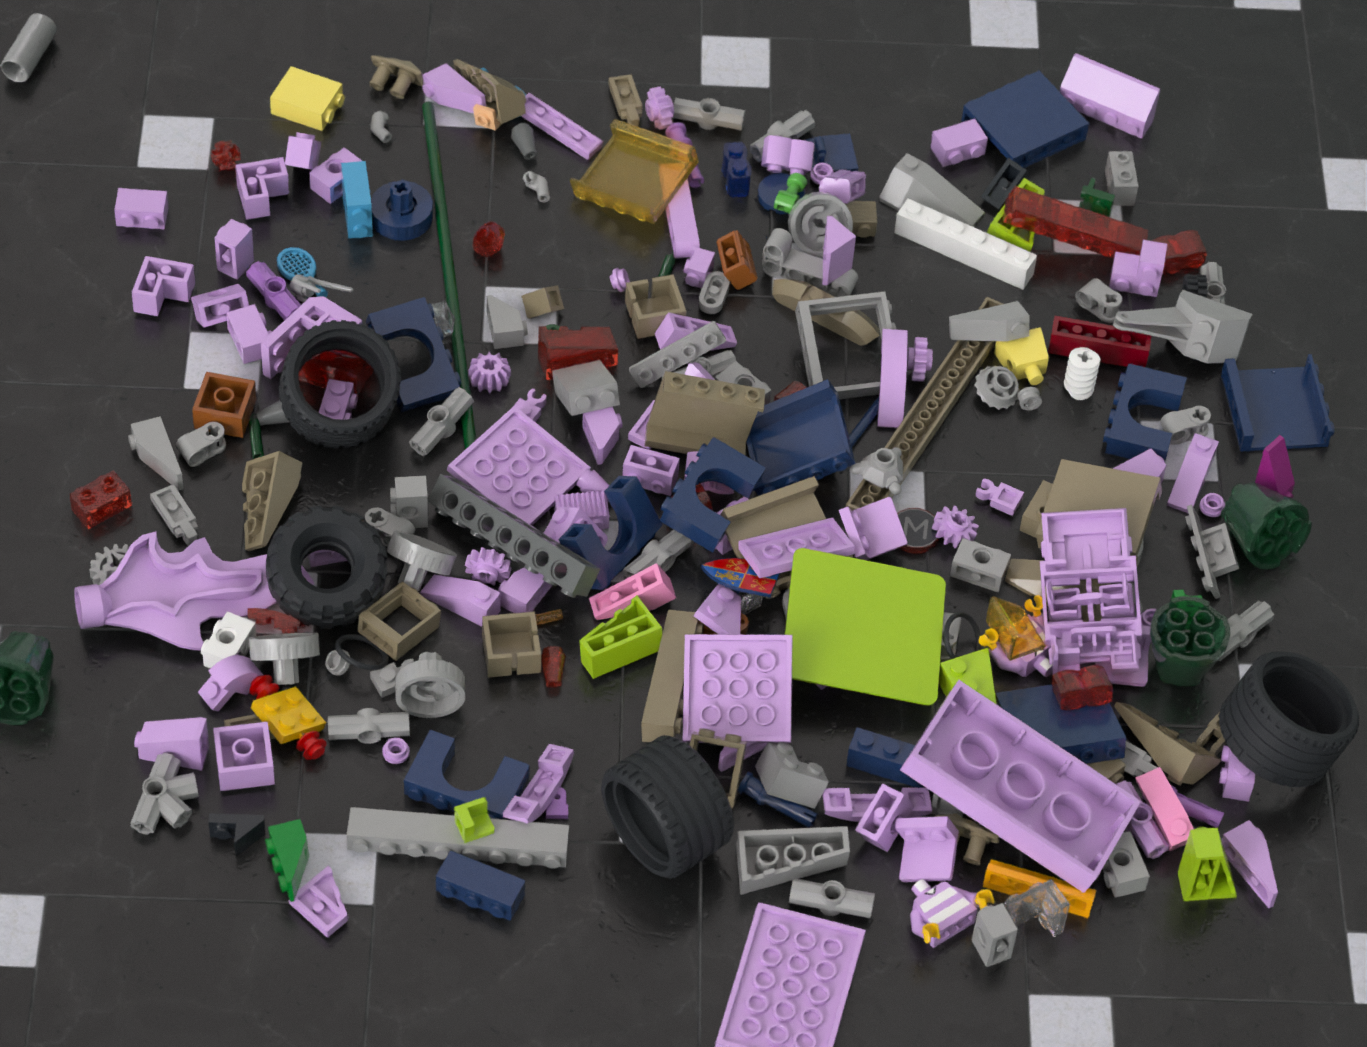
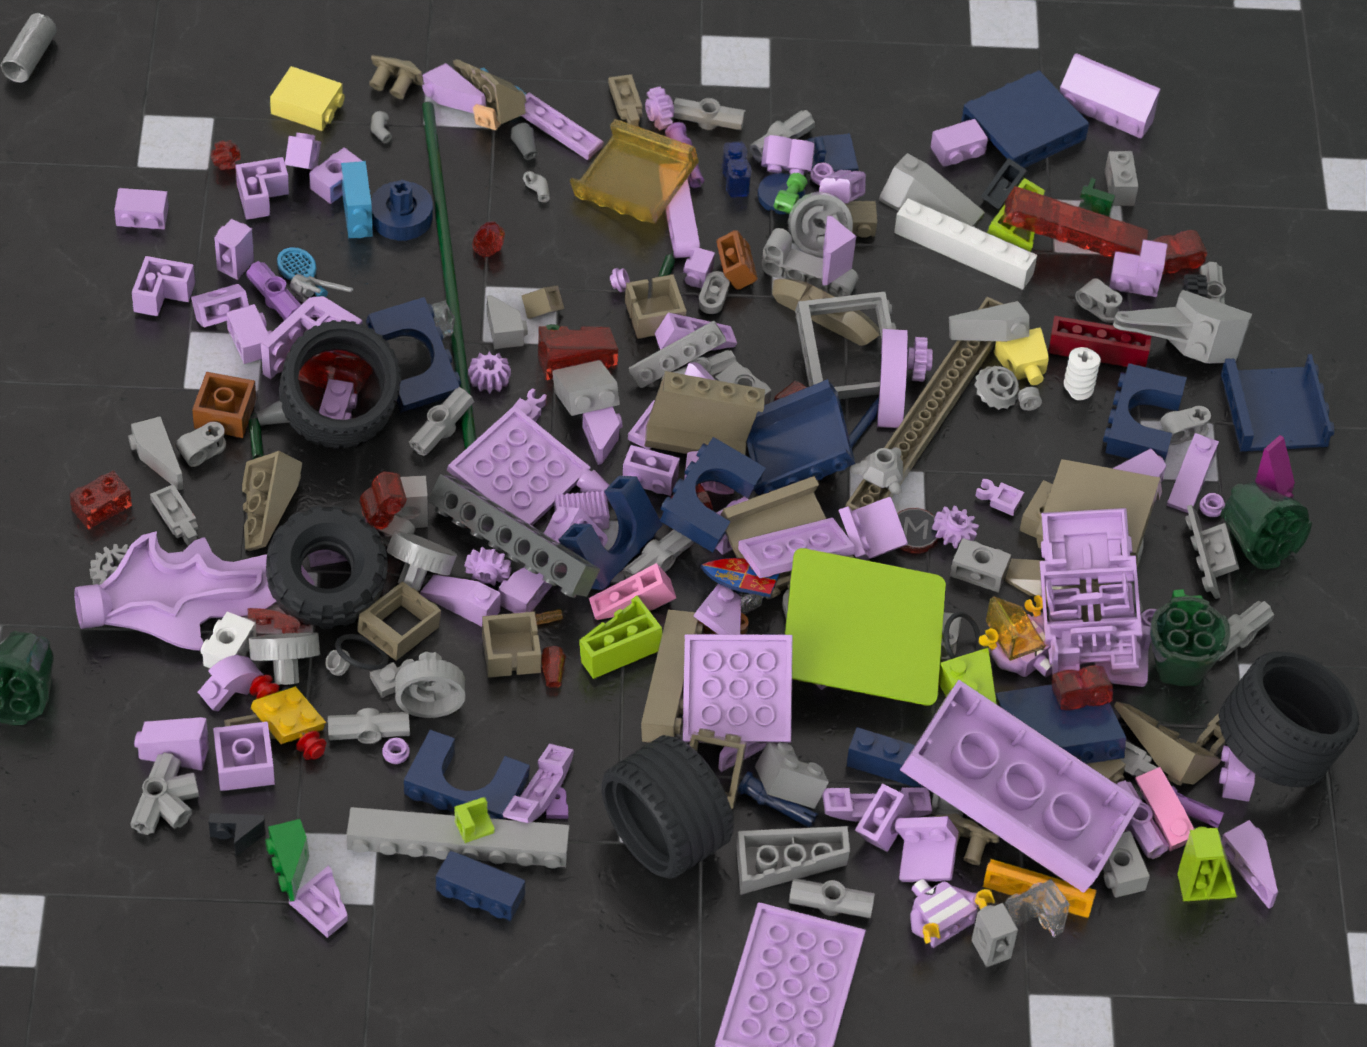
(383, 500): none -> clear red brick

